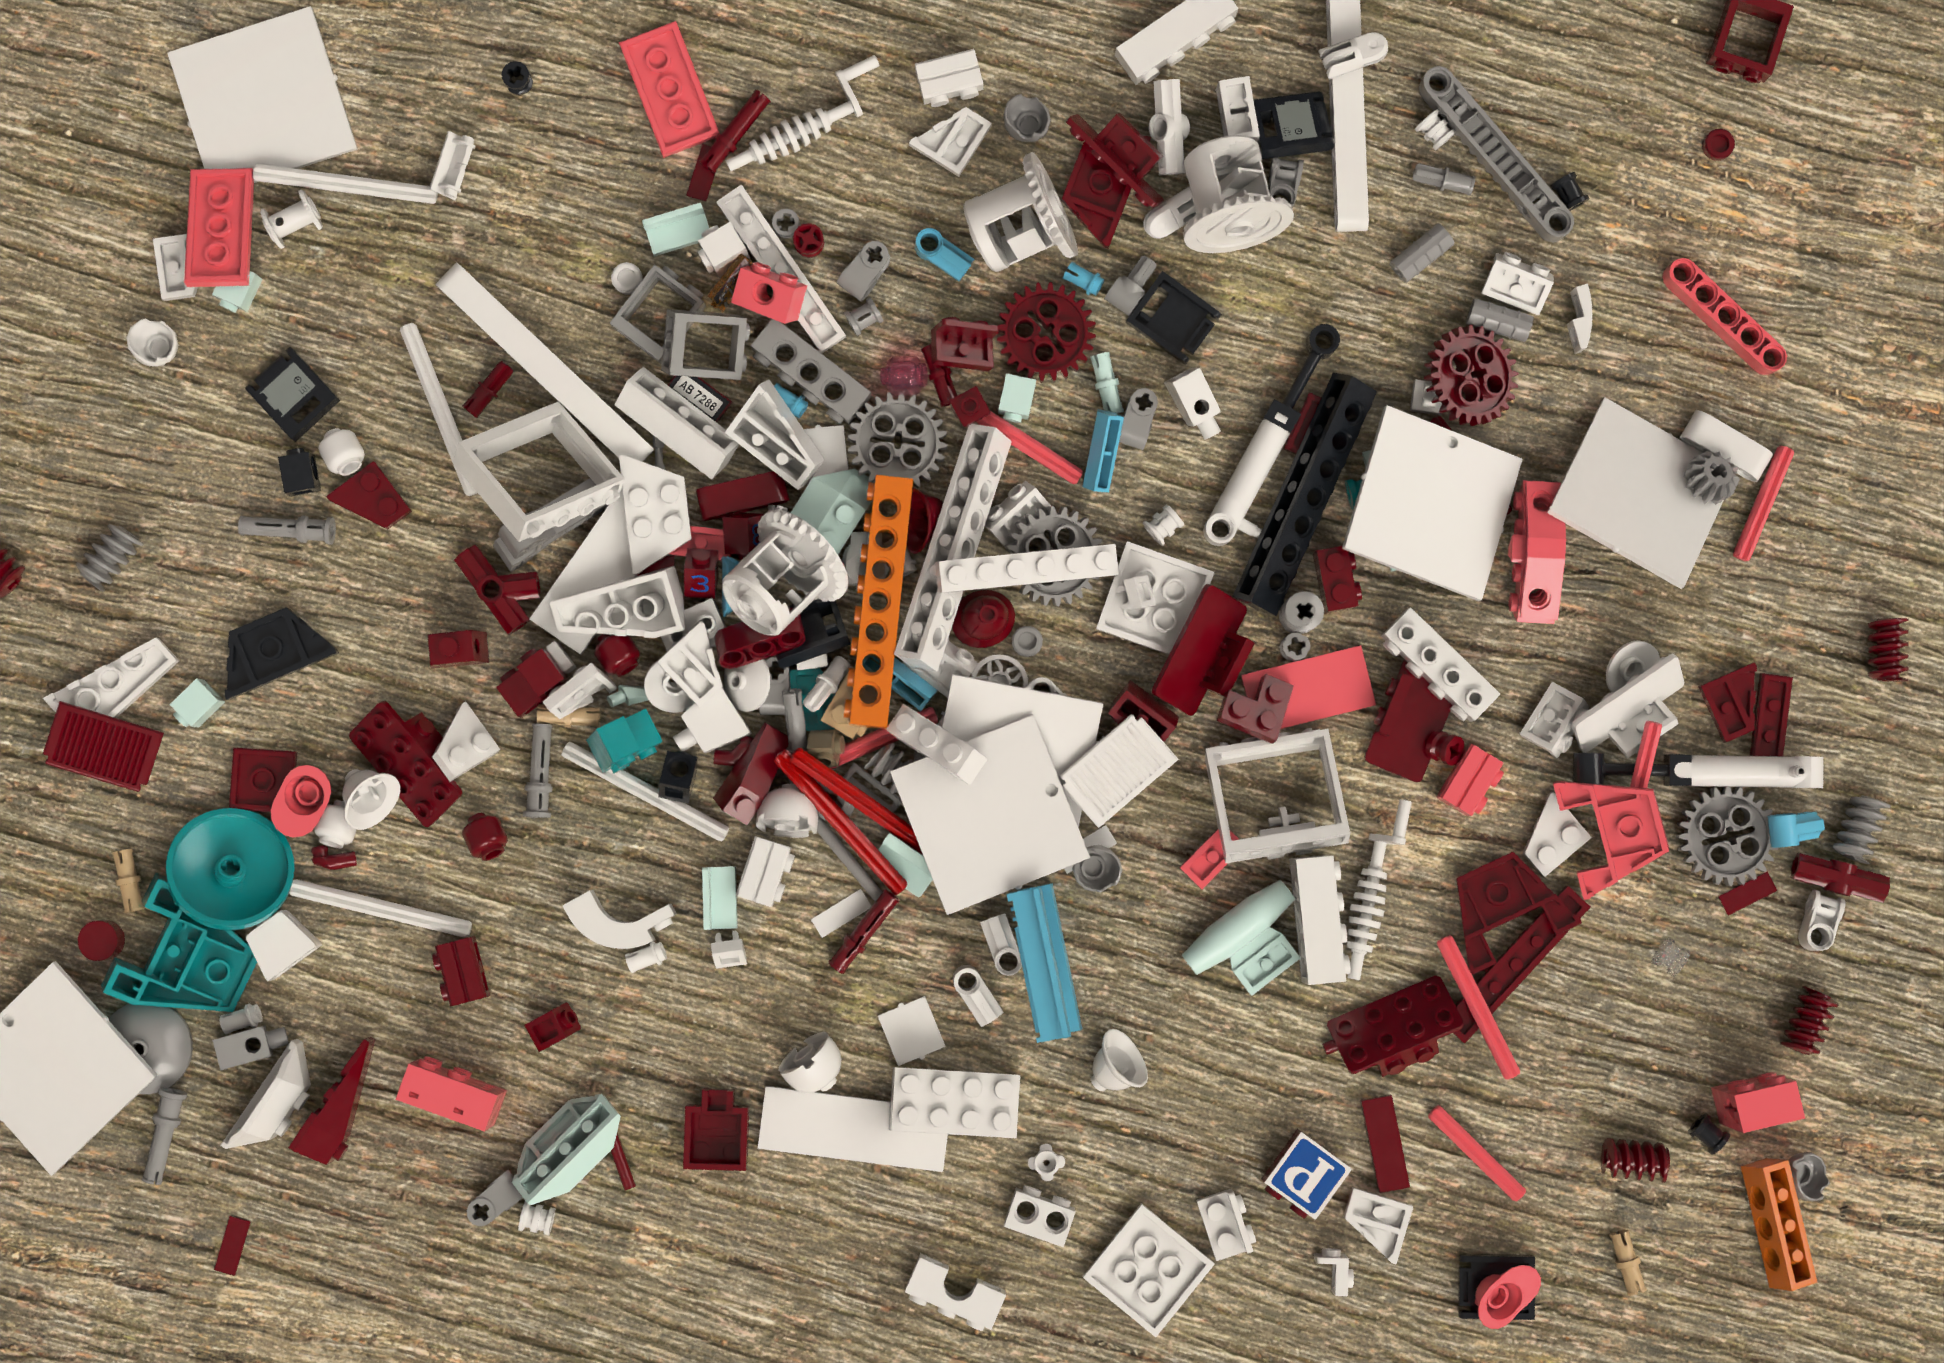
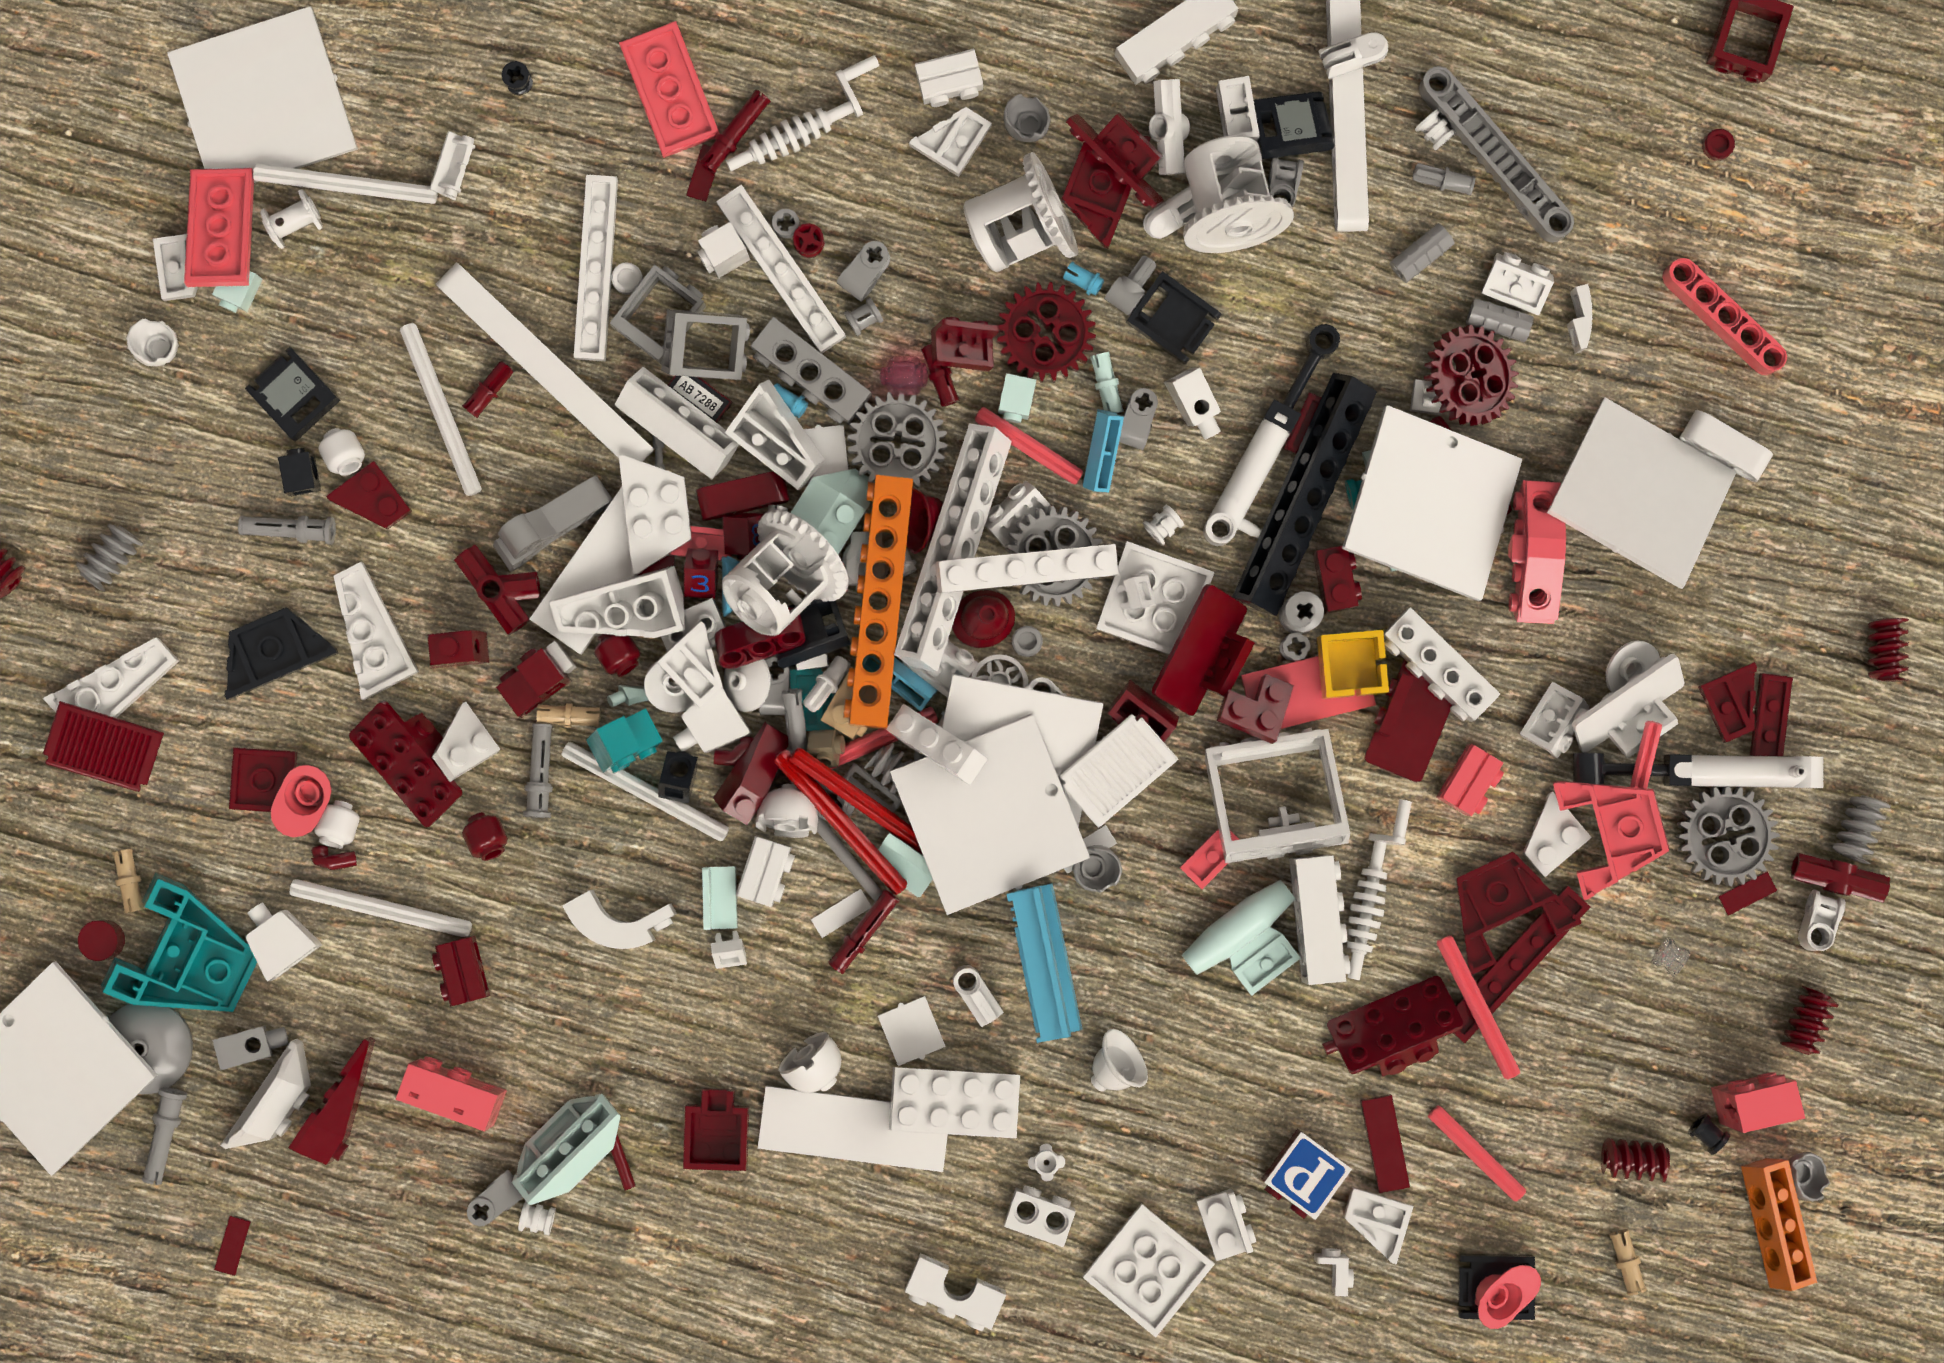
(196, 703): light aqua brick -> none
(229, 869): teal dish -> none
(249, 1016): white pin -> none
(368, 797): white hat -> none
(374, 640): none -> white wing
(522, 430): white window -> none
(553, 1026): dark red bracket -> none
(578, 691): white wing -> none
(595, 268): none -> white plate
(646, 957): white pin -> none
(676, 229): light aqua panel -> none
(723, 291): clear orange piece -> none
(752, 293): coral brick -> none
(945, 256): medium azure piece -> none
(969, 407): dark red bracket -> none
(1001, 941): white piece -> none
(1350, 664): none -> yellow piece
(1445, 747): dark red wheel -> none
(1570, 191): black bush -> none
(1711, 477): light grey gear -> none
(1763, 503): coral axle -> none
(1790, 828): medium azure piece -> none

